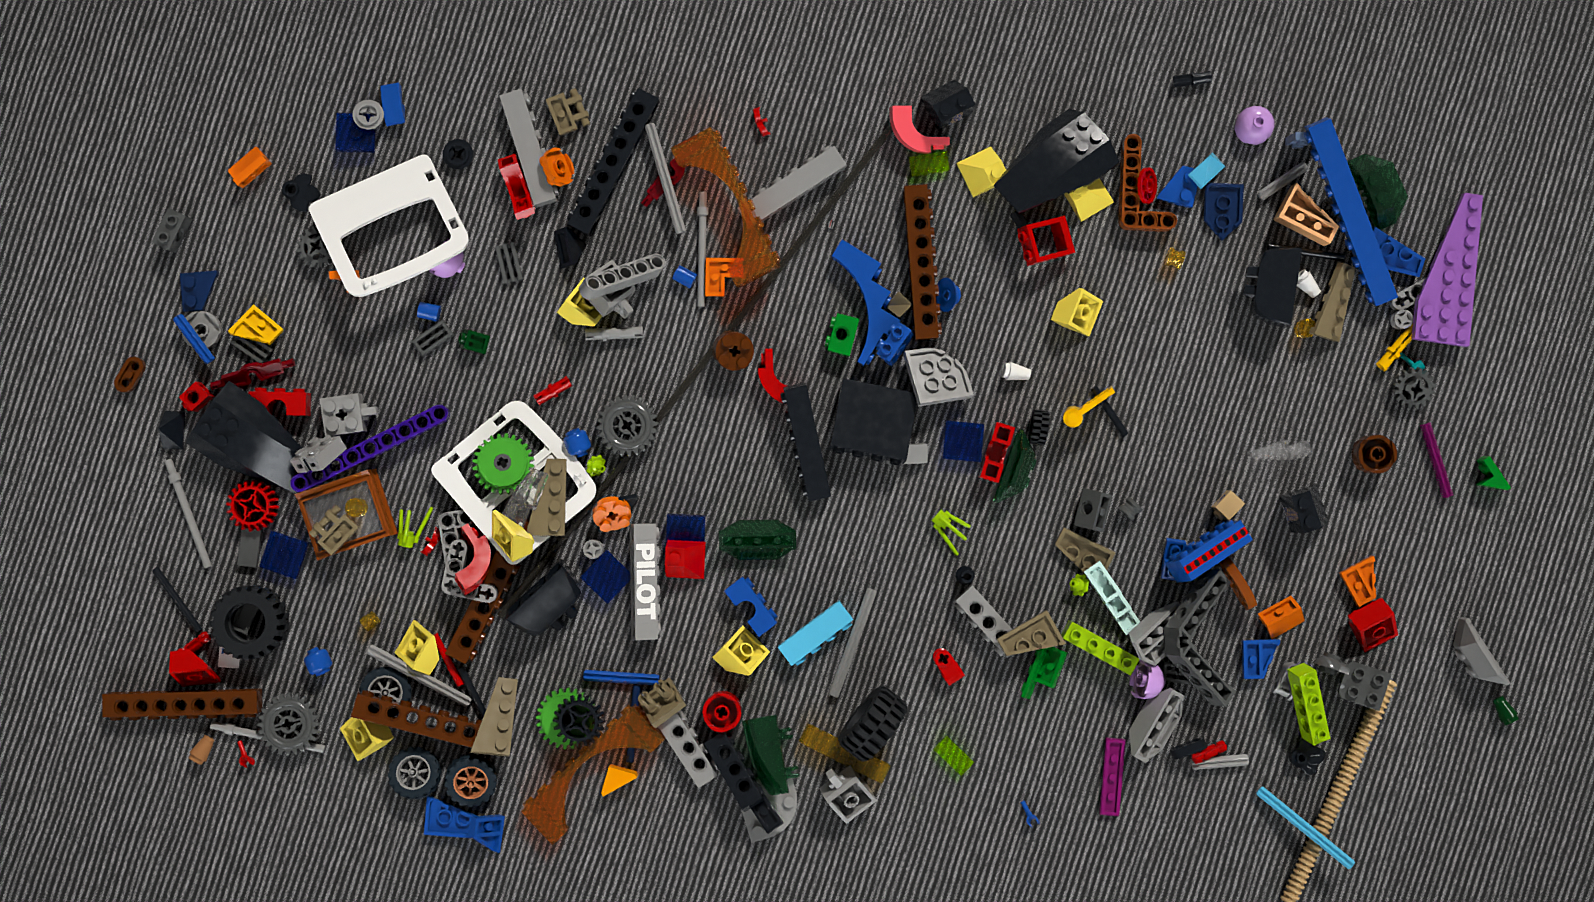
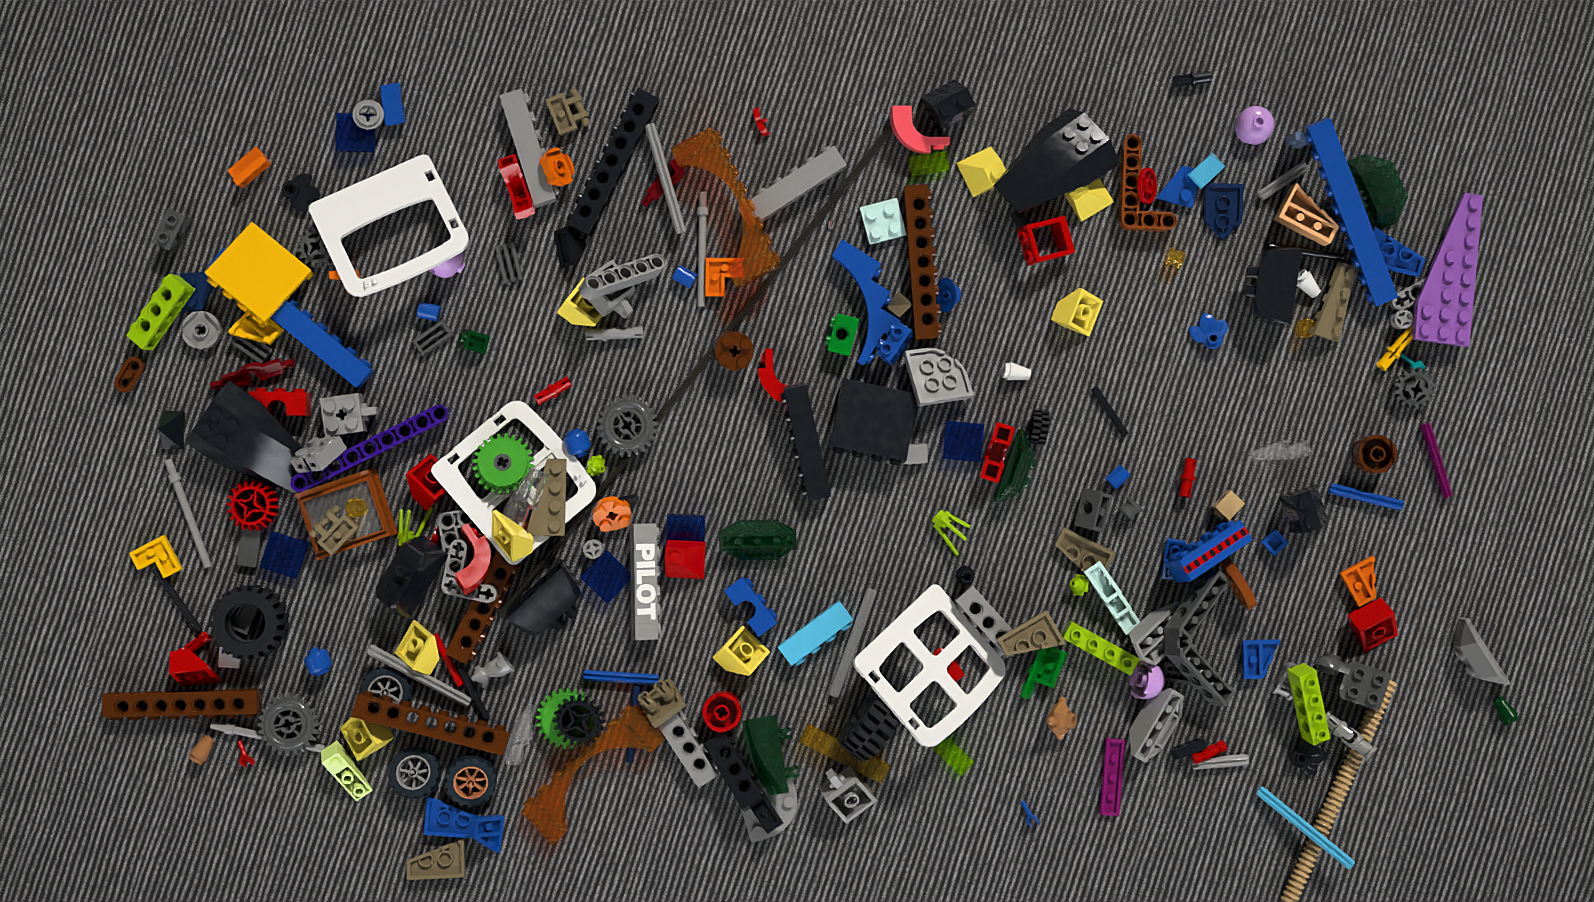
(159, 552): none -> yellow plate
(170, 308): none -> lime brick
(193, 339): blue axle -> none
(203, 394): red brick -> none
(257, 273): none -> yellow panel
(320, 342): none -> blue brick
(345, 770): none -> yellowish green slope
(369, 621): clear yellow hose -> none
(410, 575): none -> black hips
(423, 485): none -> red slope
(443, 862): none -> dark tan wing
(459, 145): black gear -> none
(496, 668): none -> light grey animal
(497, 723): dark tan wing -> none
(520, 736): none -> clear slope
(617, 777): light orange slope -> none
(883, 221): none -> light aqua plate
(933, 667): none -> white window
(1061, 719): none -> medium nougat rock
(1074, 415): yellow piece -> none
(1117, 477): none -> blue piece
(1187, 477): none -> red pin
(1208, 328): none -> blue plate
(1274, 542): none -> blue plate
(1281, 616): orange panel -> none
(1341, 730): none -> light grey piece
(1365, 496): none -> blue axle
(1494, 476): green slope -> none

